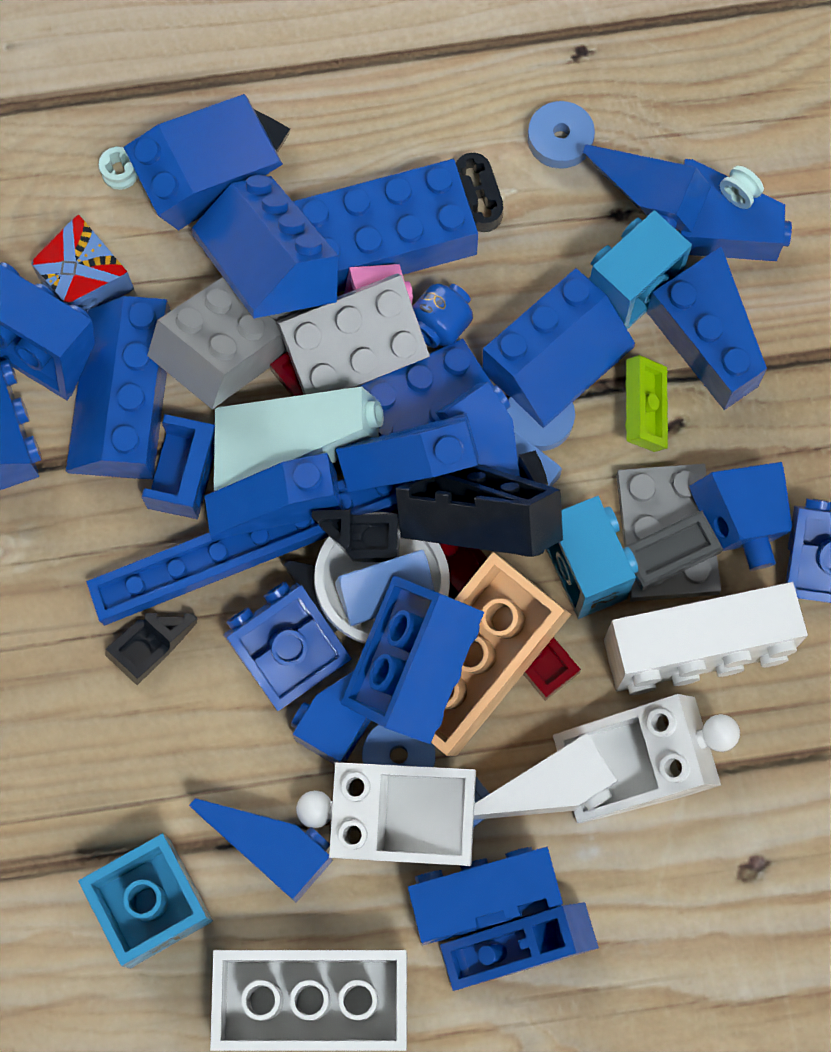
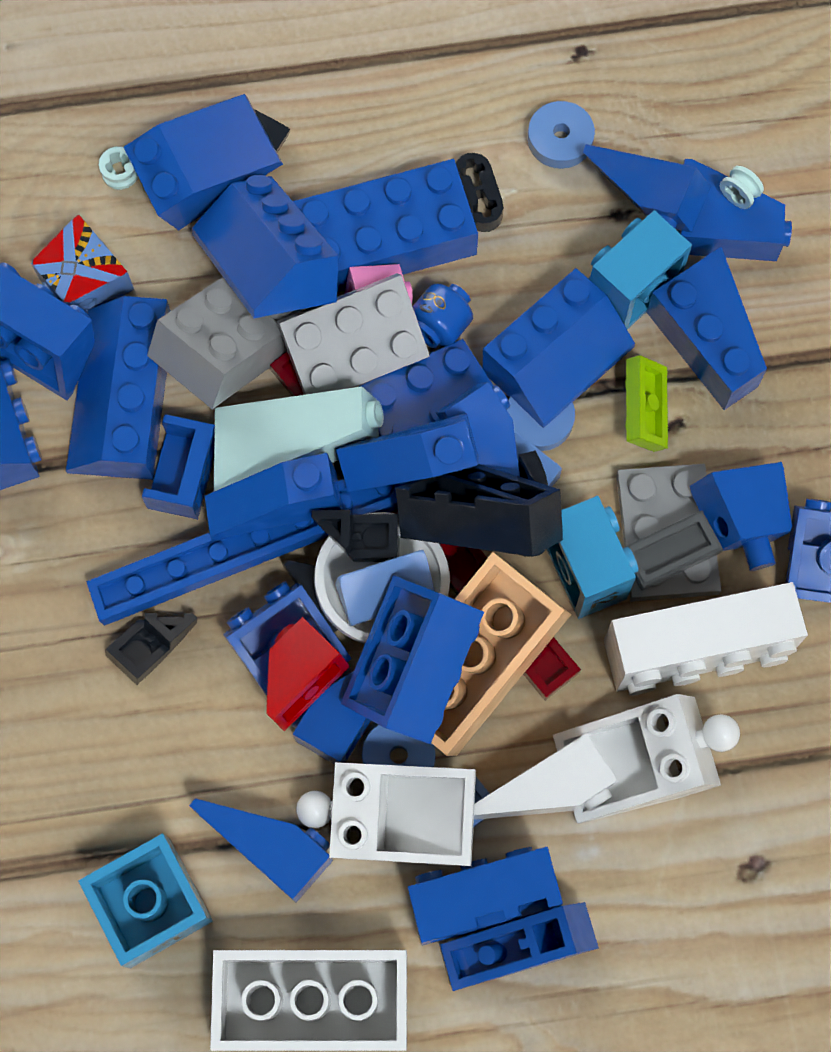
(299, 671): none -> red slope

